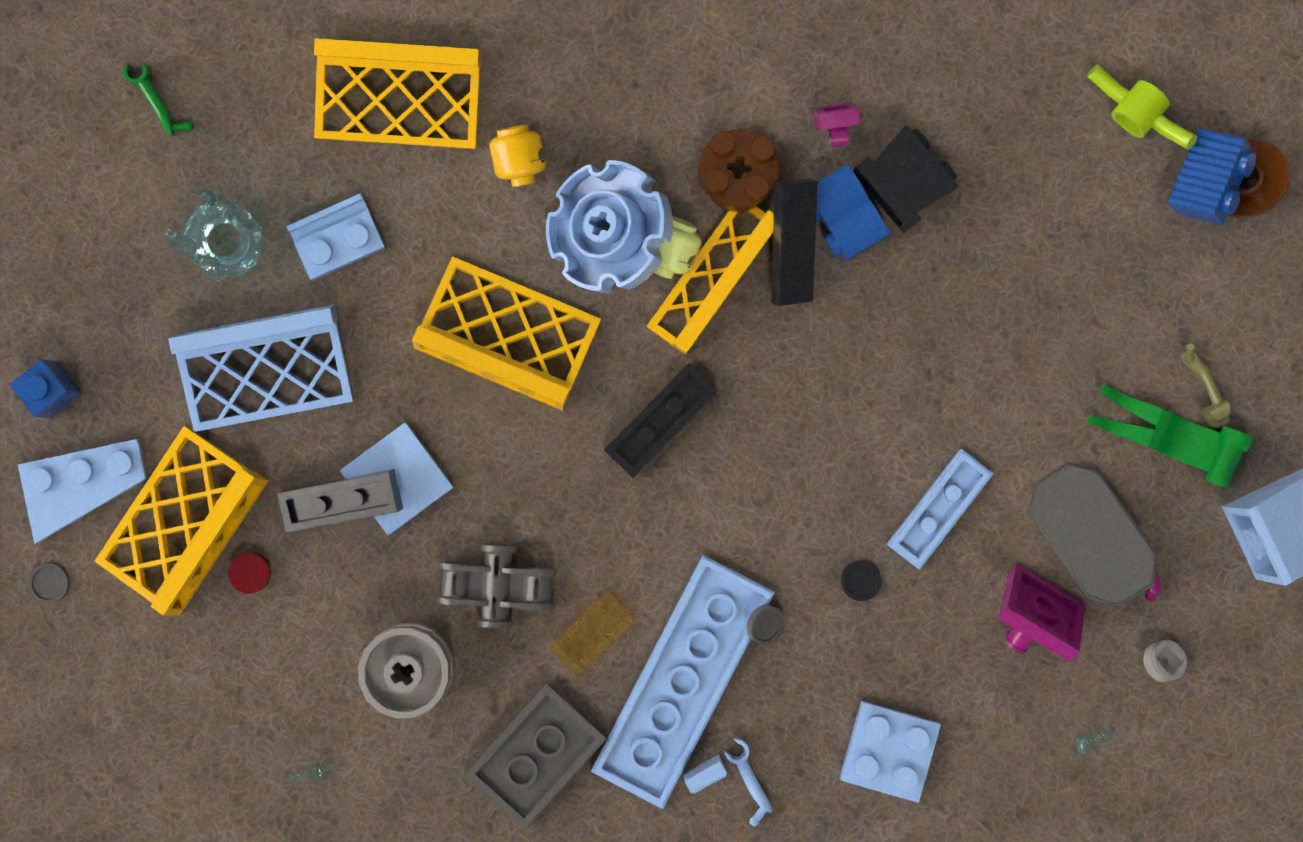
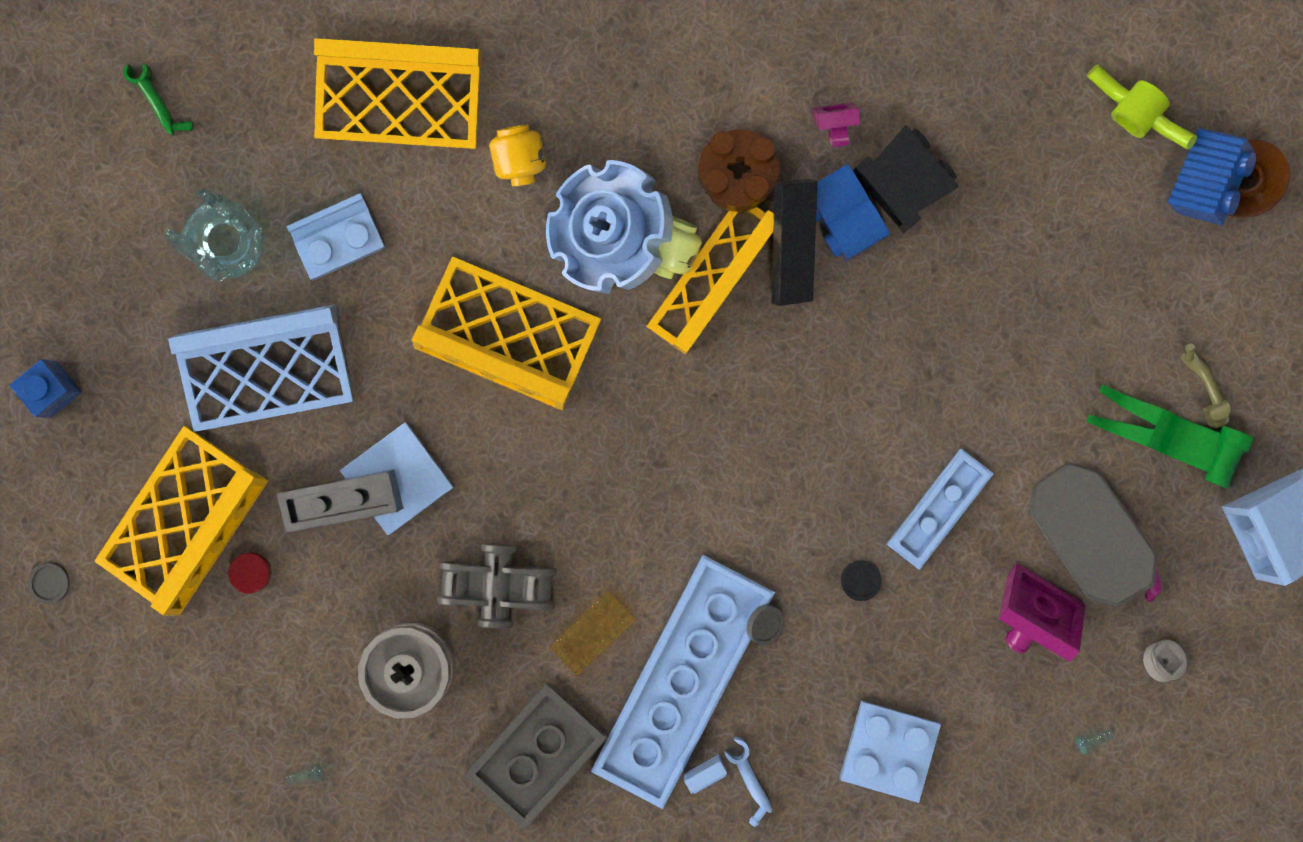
(76, 483): light blue wing -> none
(660, 420): black plate -> none

